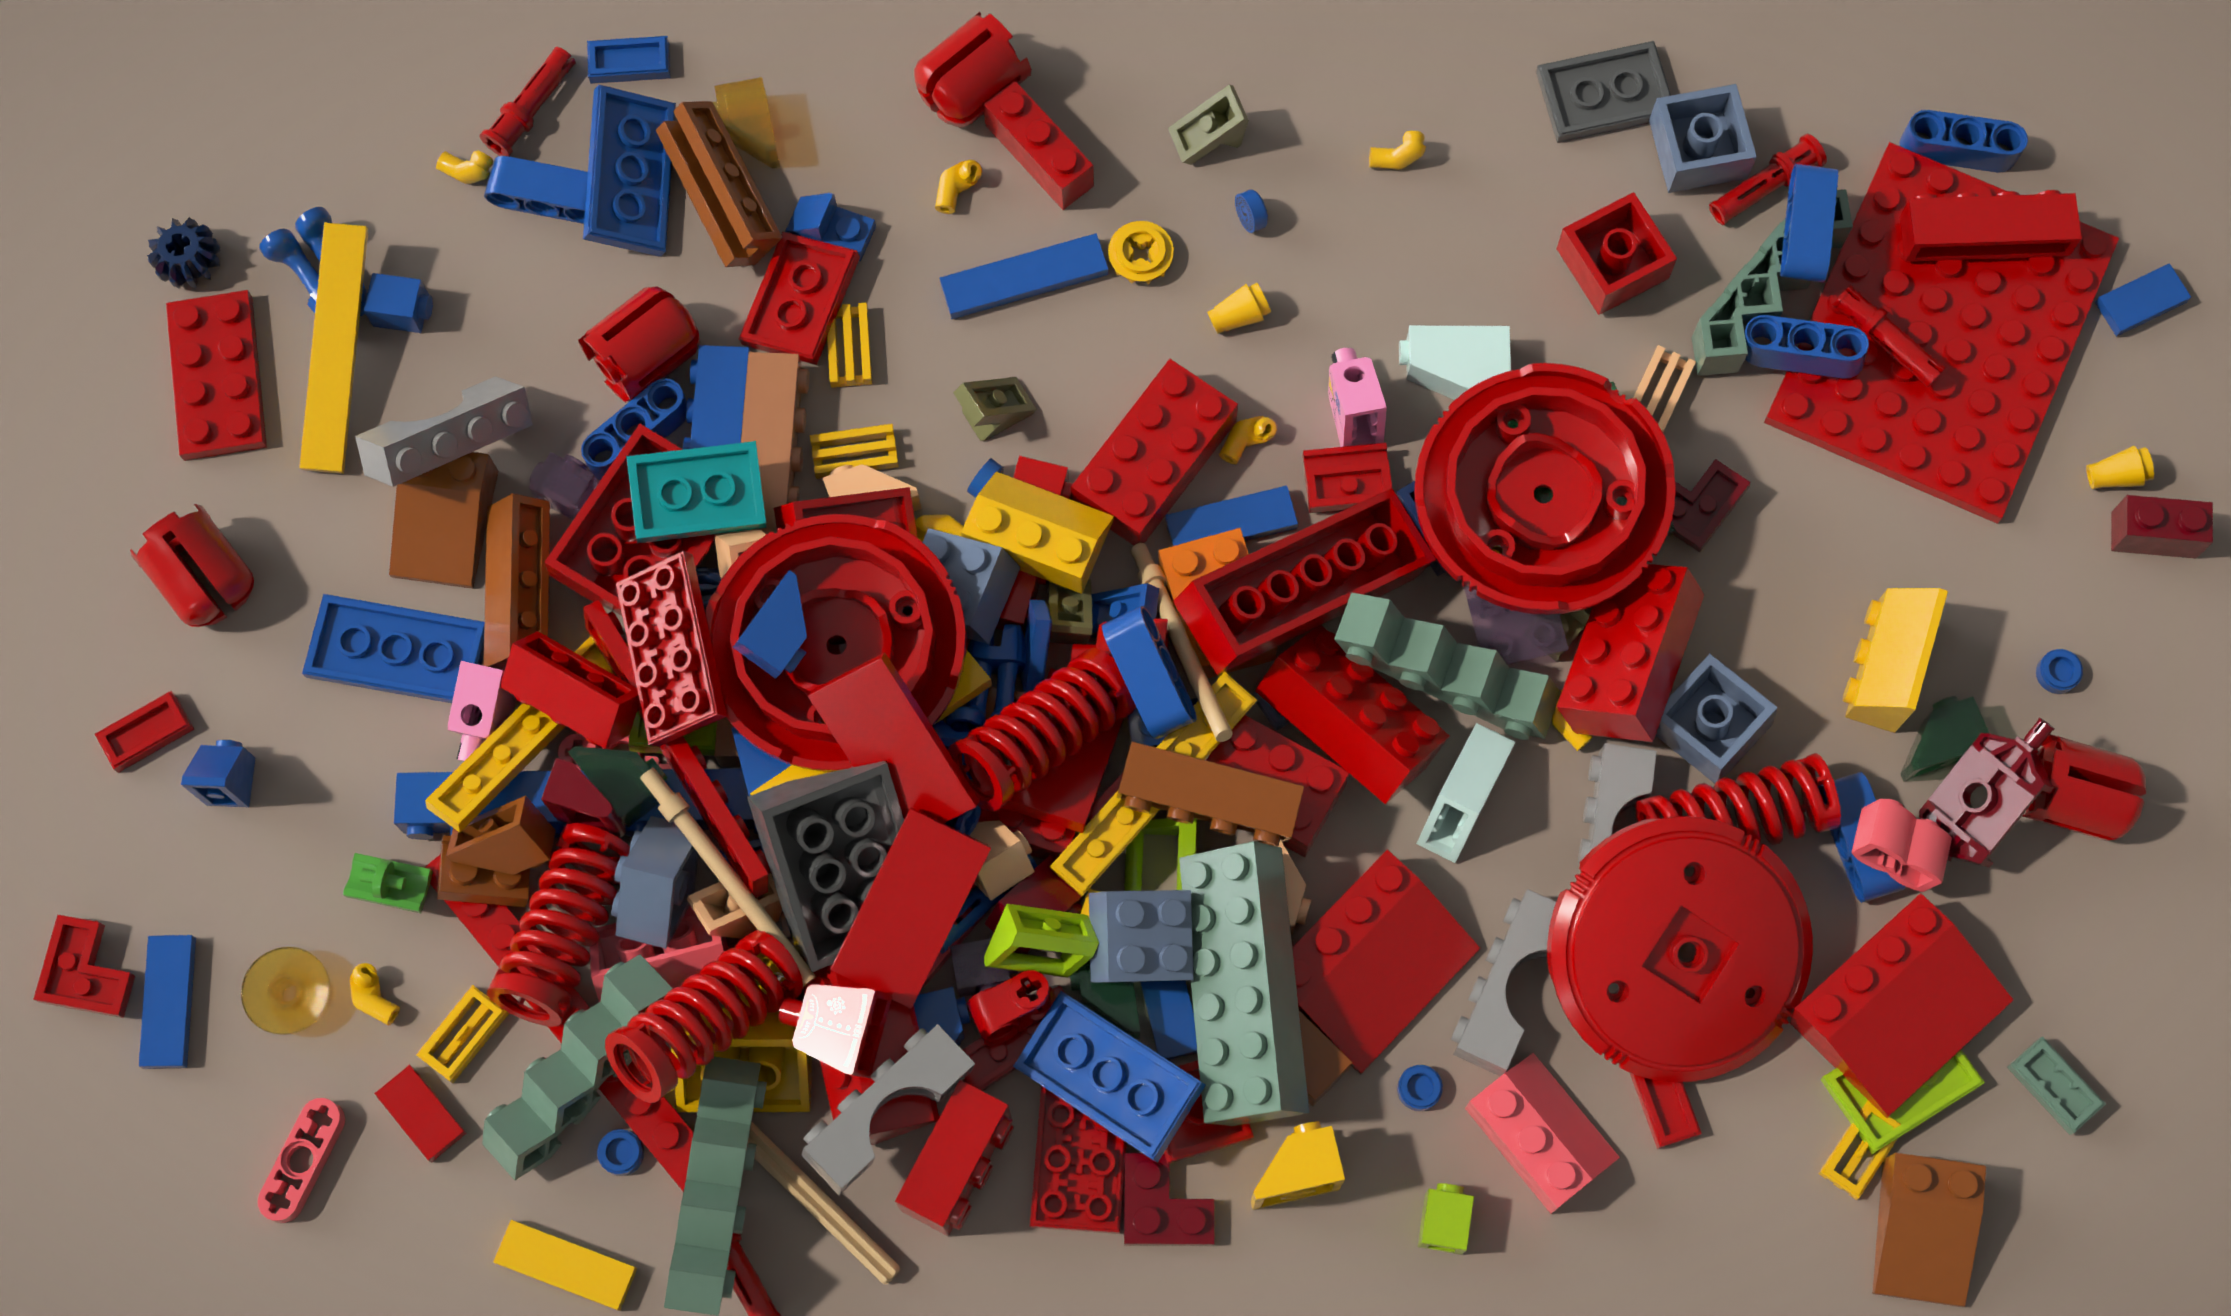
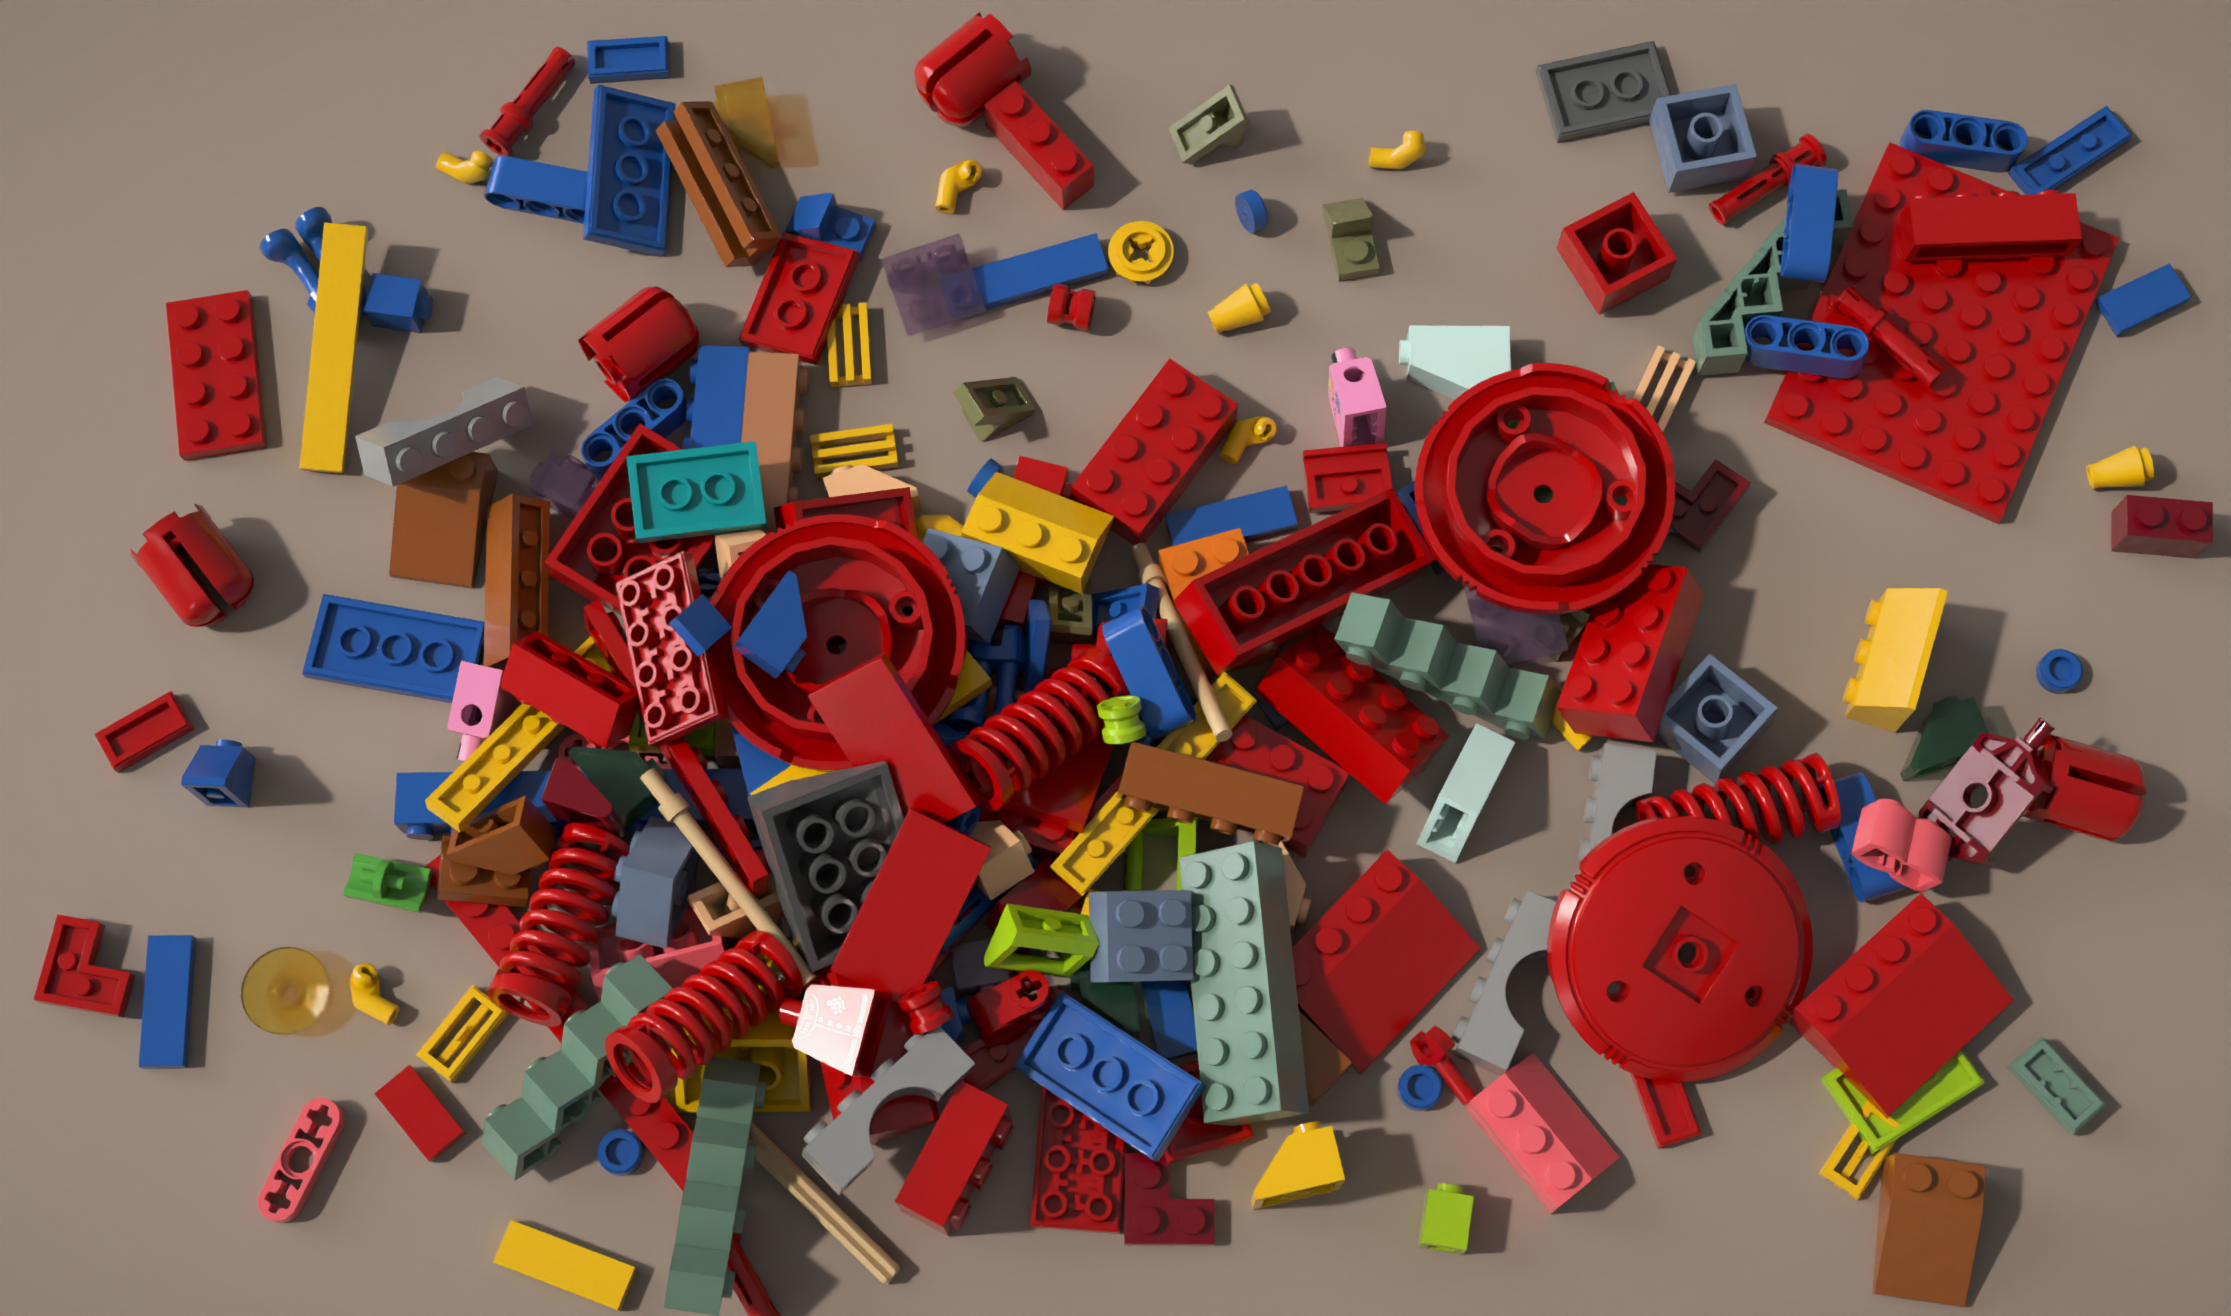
(169, 251): dark blue gear -> none
(700, 625): none -> blue tile
(925, 1007): none -> red wheel
(933, 285): none -> clear purple hinge
(1080, 309): none -> red wheel
(1121, 719): none -> lime wheel
(1351, 239): none -> olive slope
(1435, 1050): none -> red bar
(2071, 153): none -> blue tile

